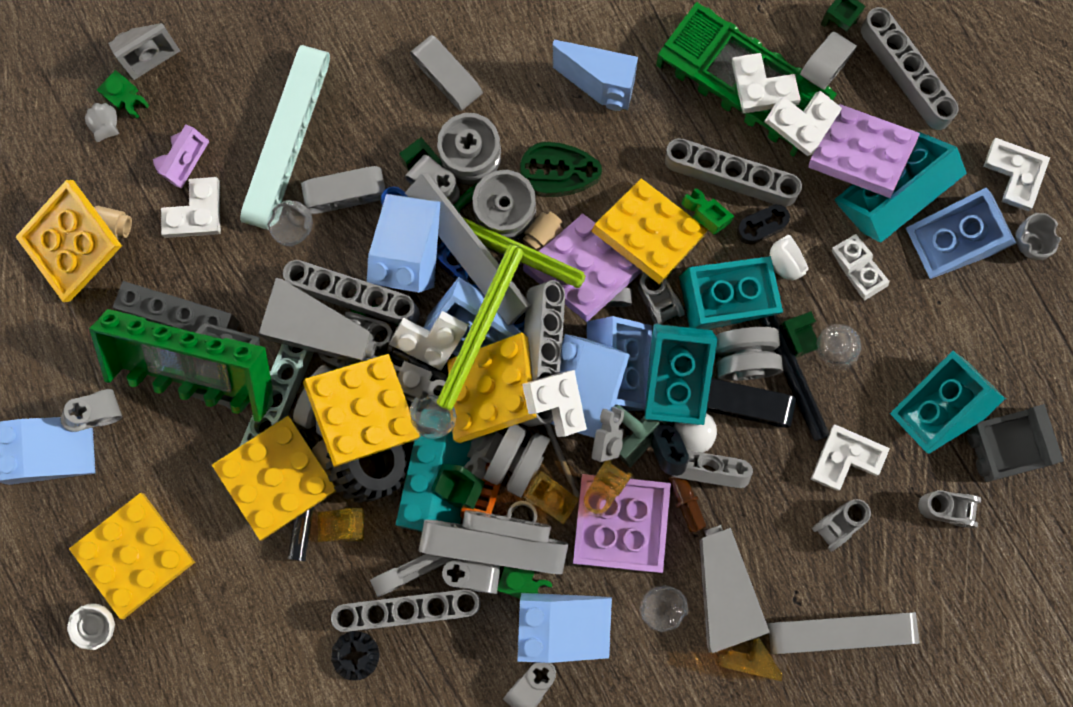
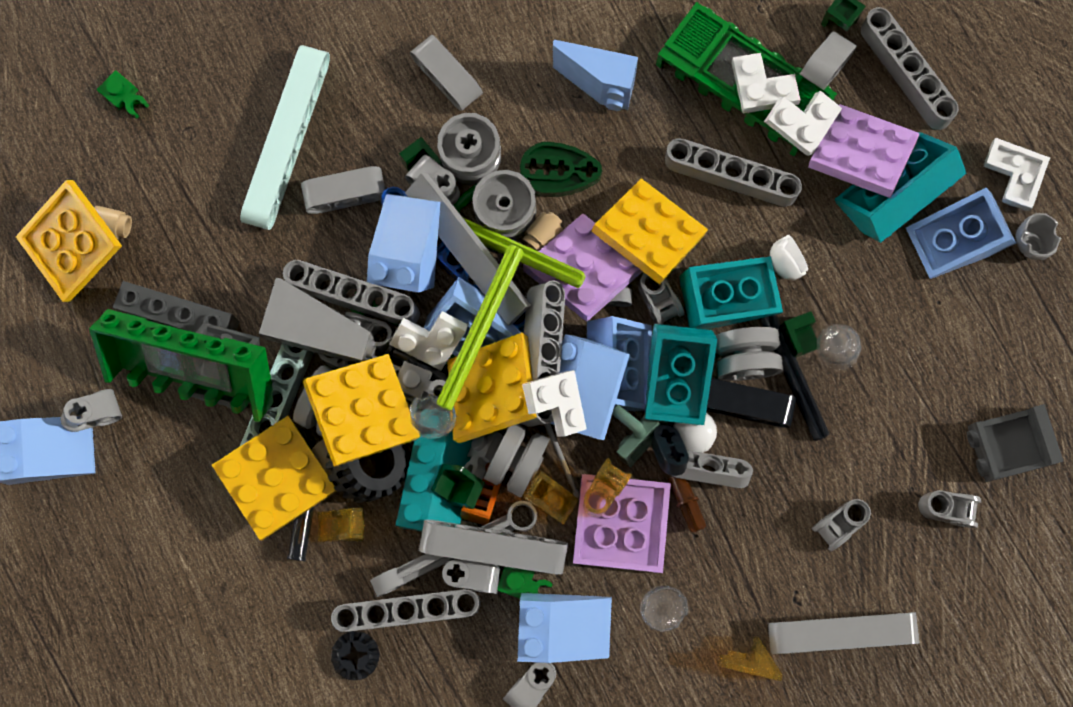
(91, 626): white hair -> none
(102, 121): light grey animal -> none
(131, 555): yellow plate -> none
(143, 48): light grey slope -> none
(183, 156): lavender tile -> none
(201, 215): white plate -> none
(290, 223): clear hair -> none
(506, 526): light grey beam -> none
(609, 438): light grey plate -> none
(707, 213): green plate -> none
(728, 594): light grey slope -> none
(766, 230): black beam -> none
(847, 449): white plate -> none
(859, 267): white slope -> none
(947, 403): teal slope -> none

